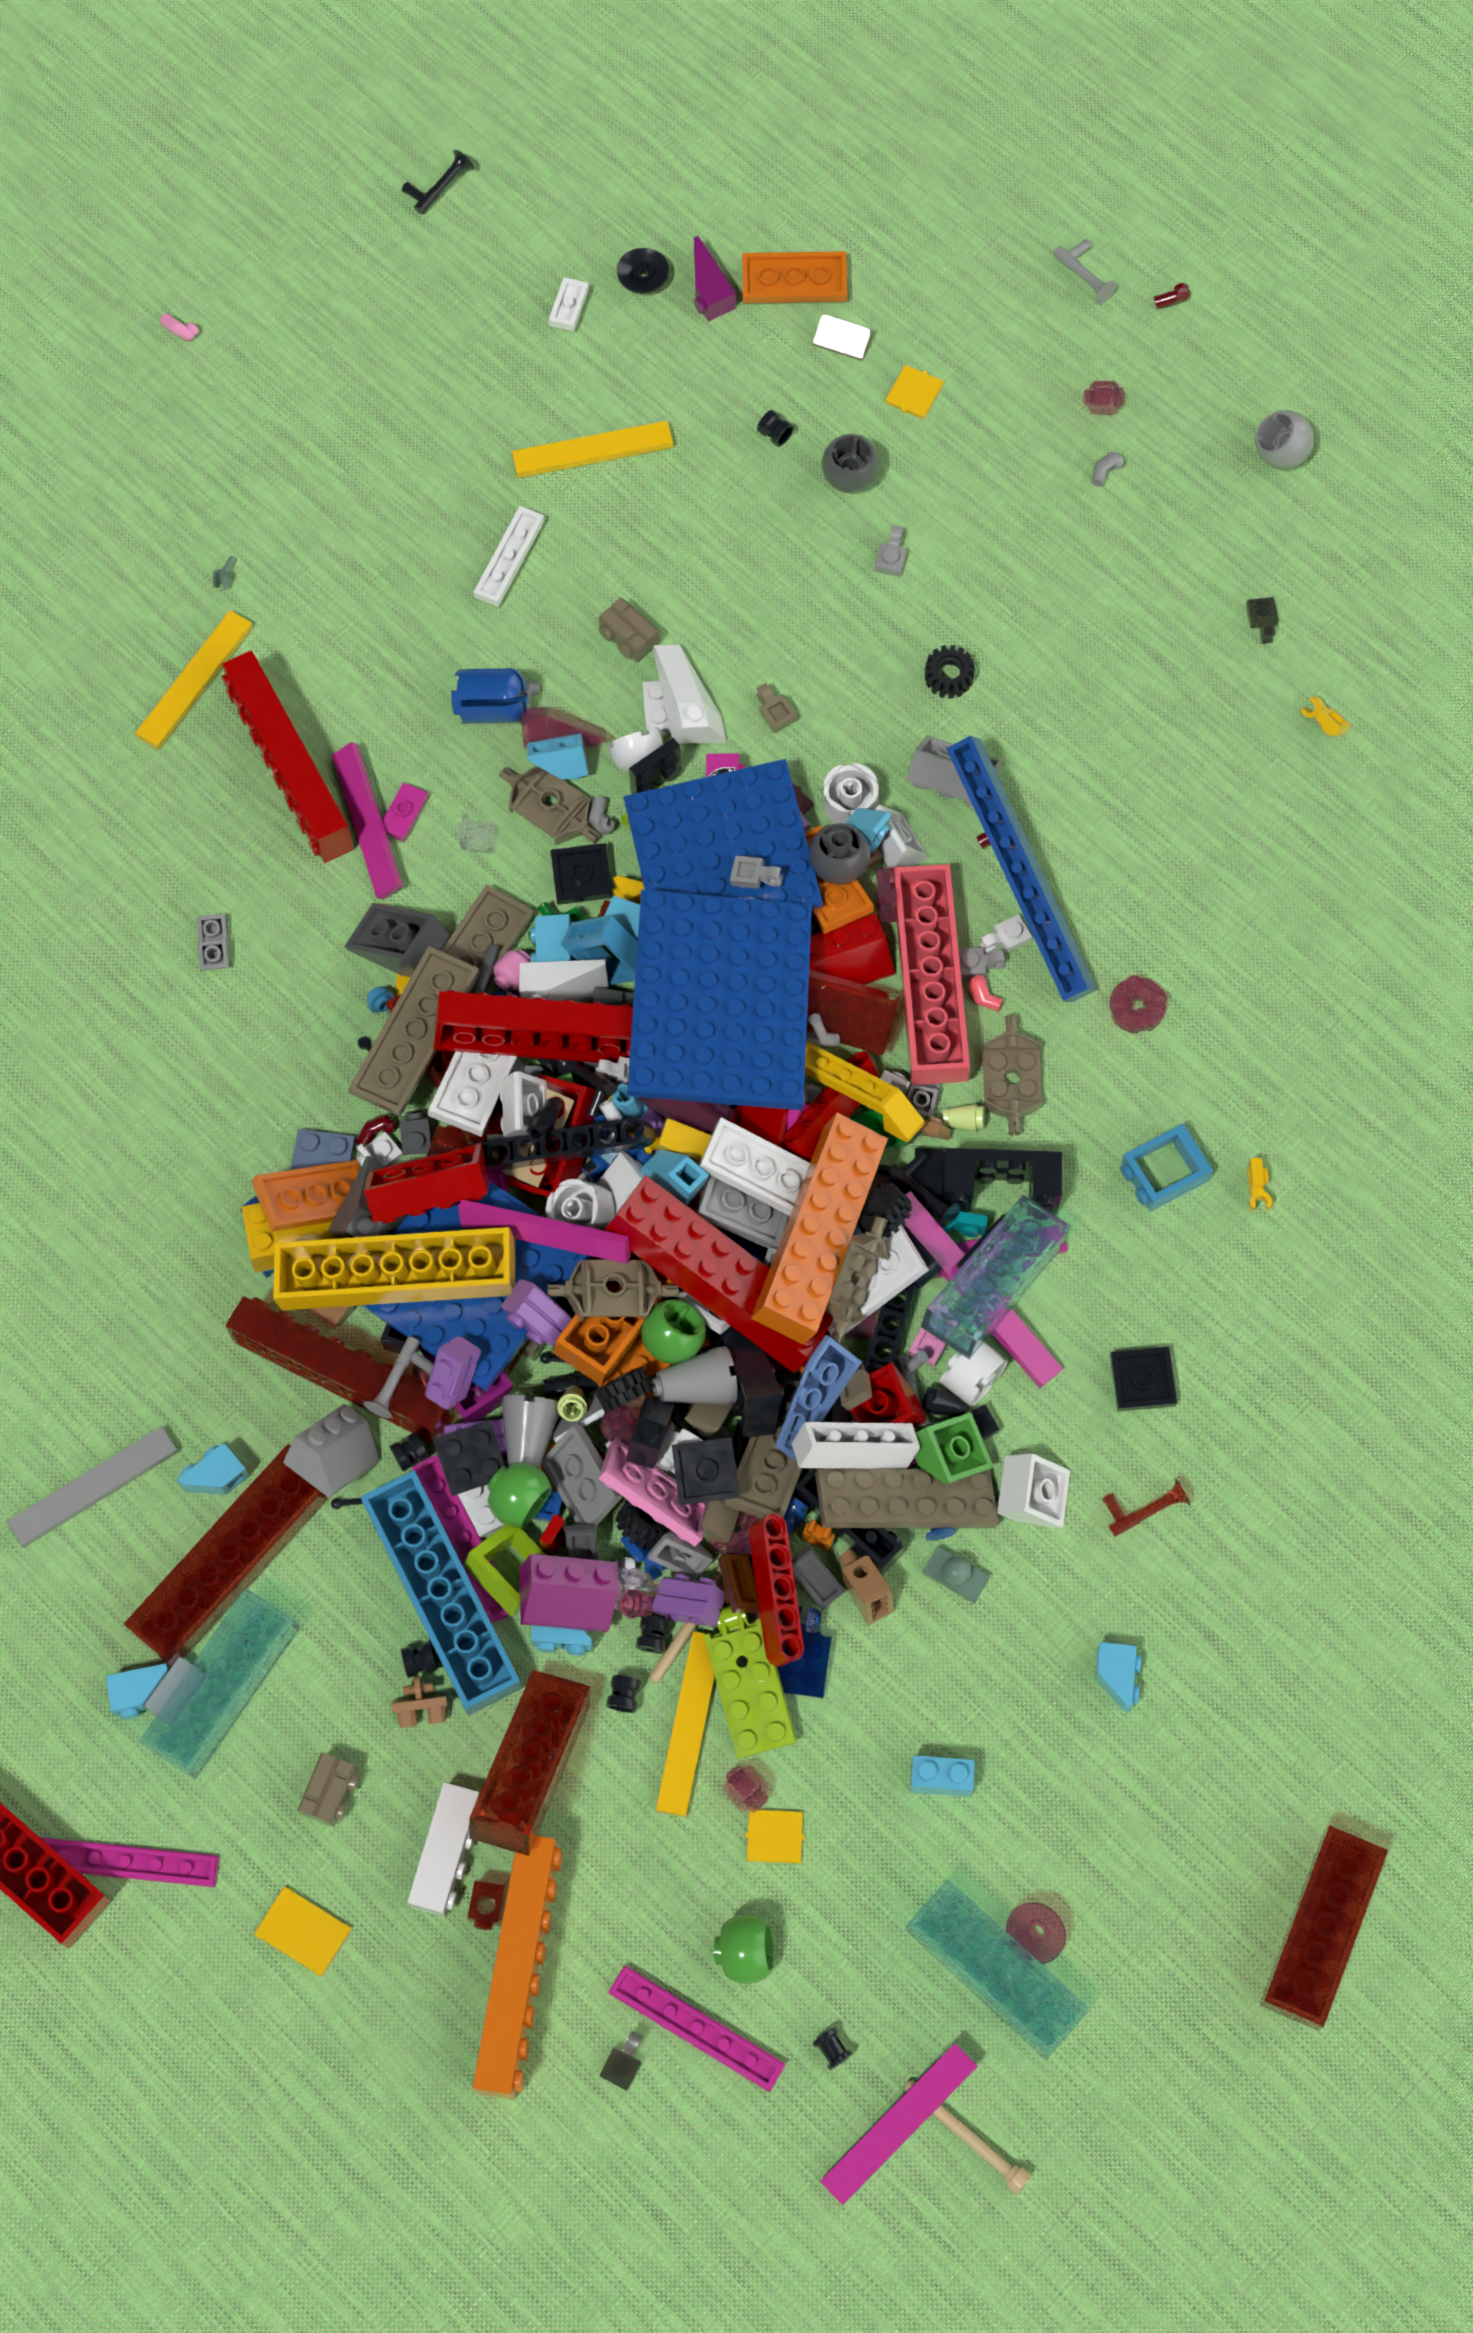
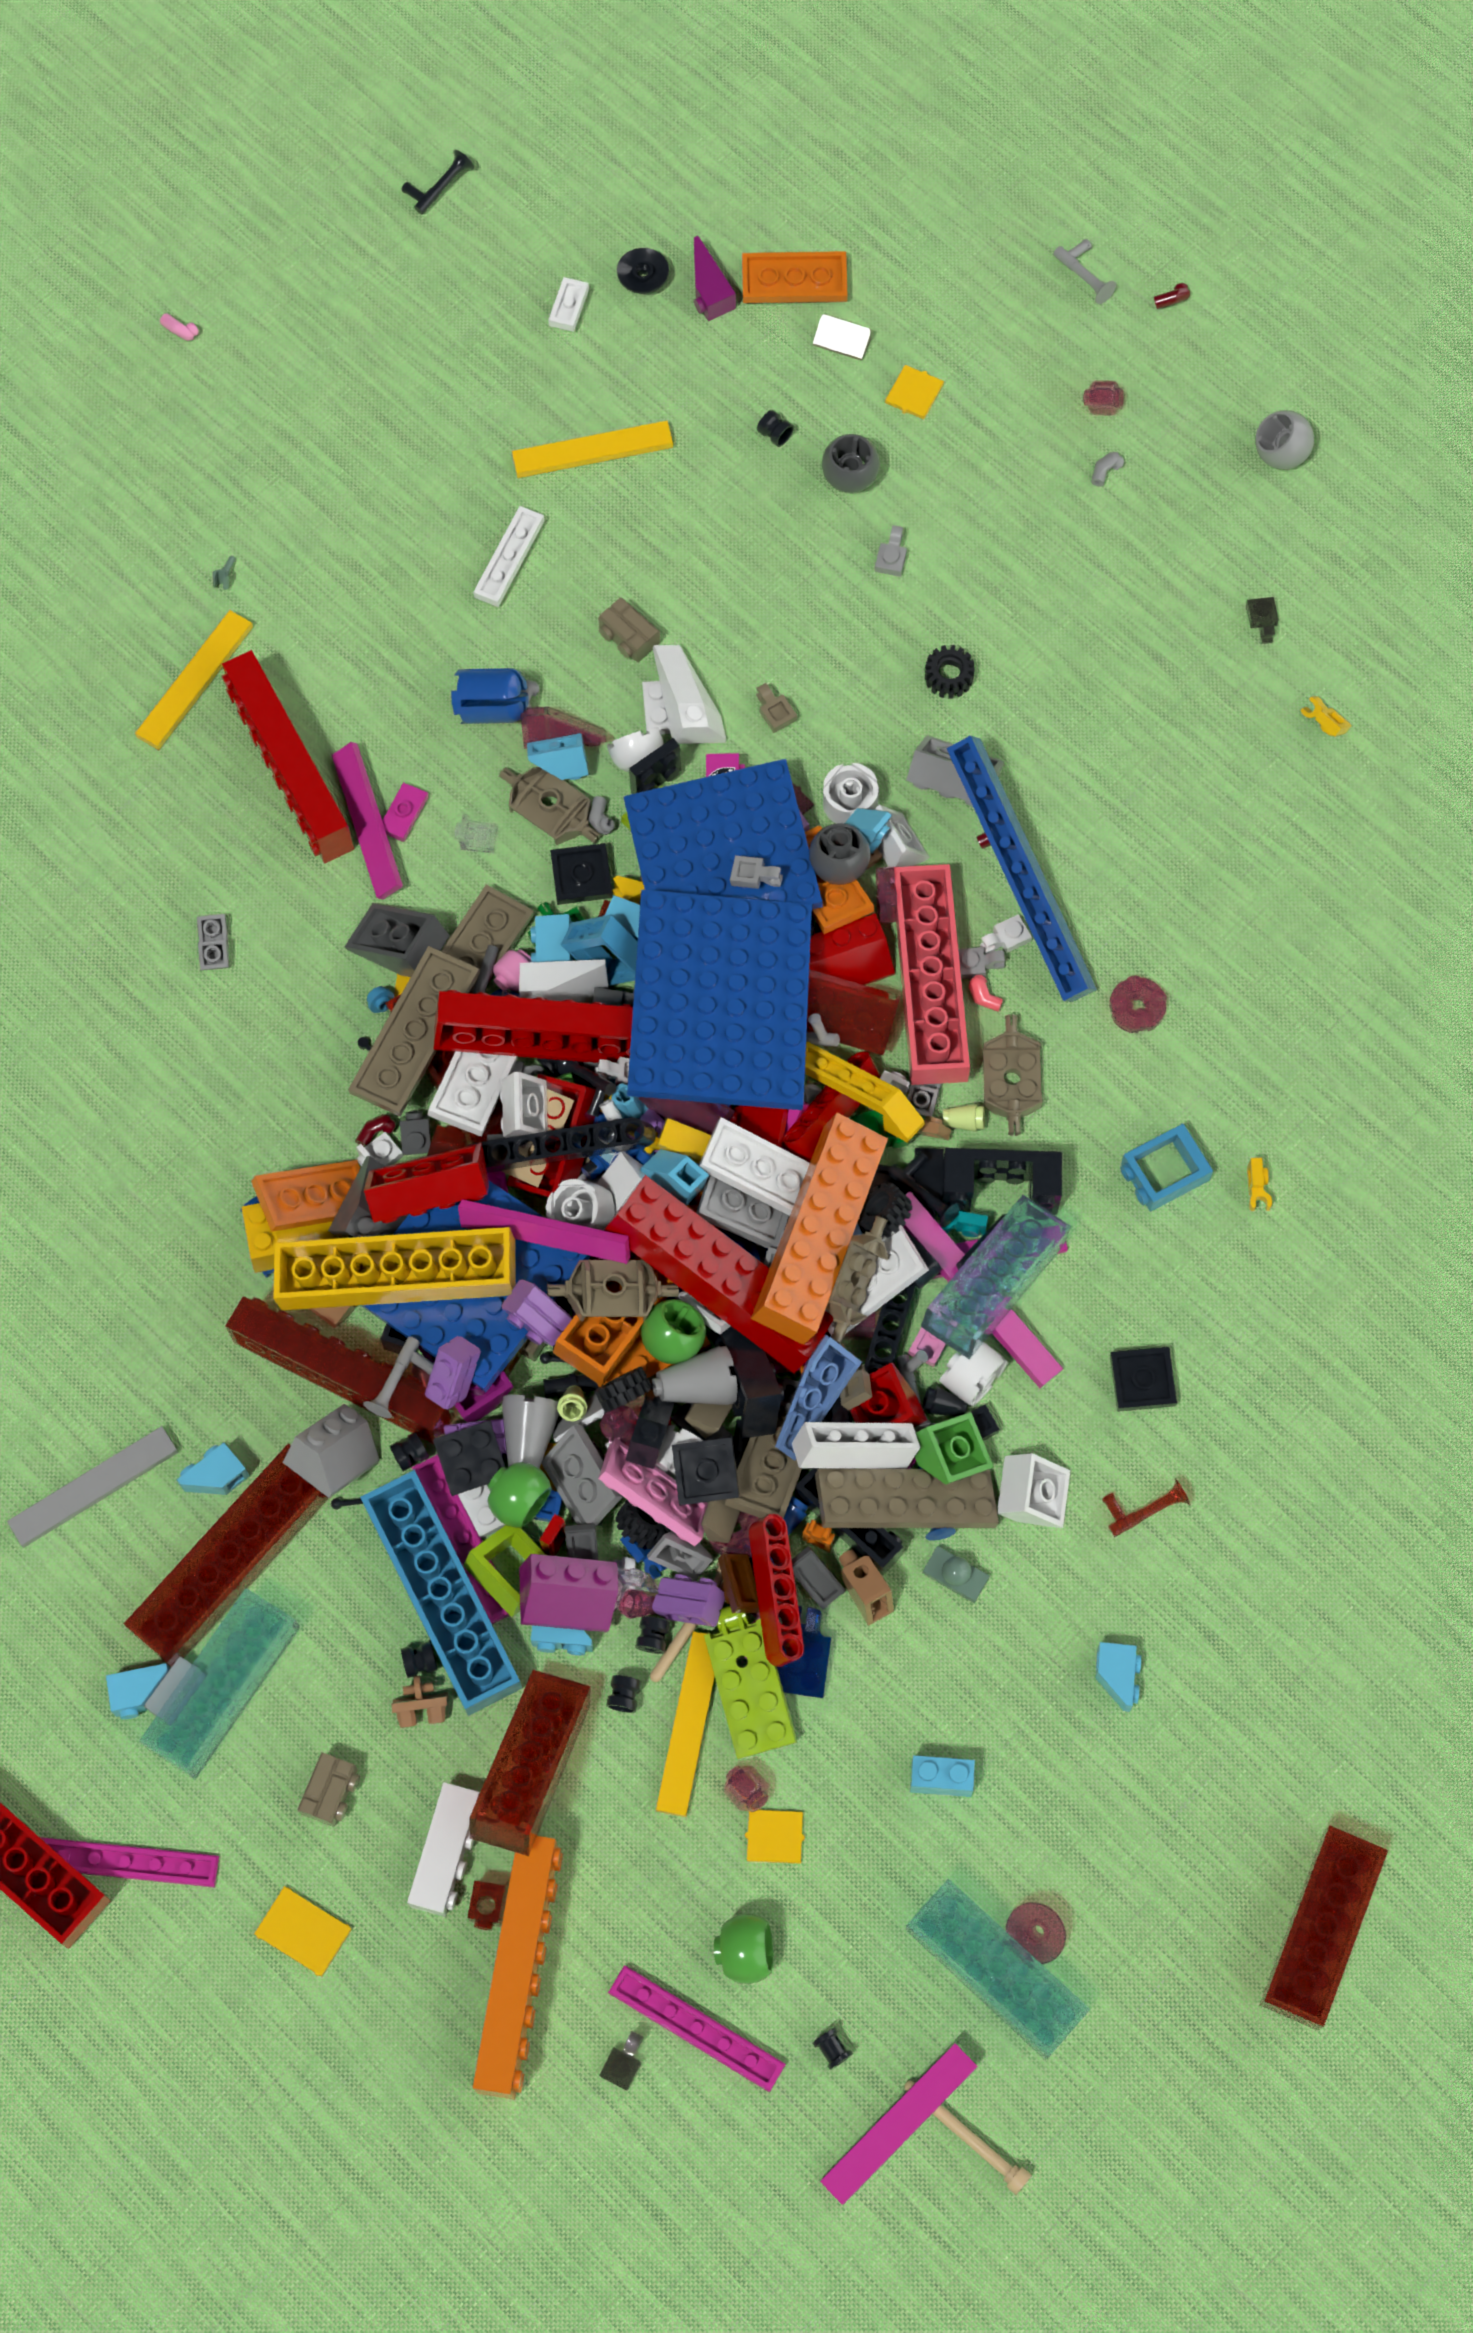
(321, 1148): sand blue wing -> none
(544, 1120): black pin -> none

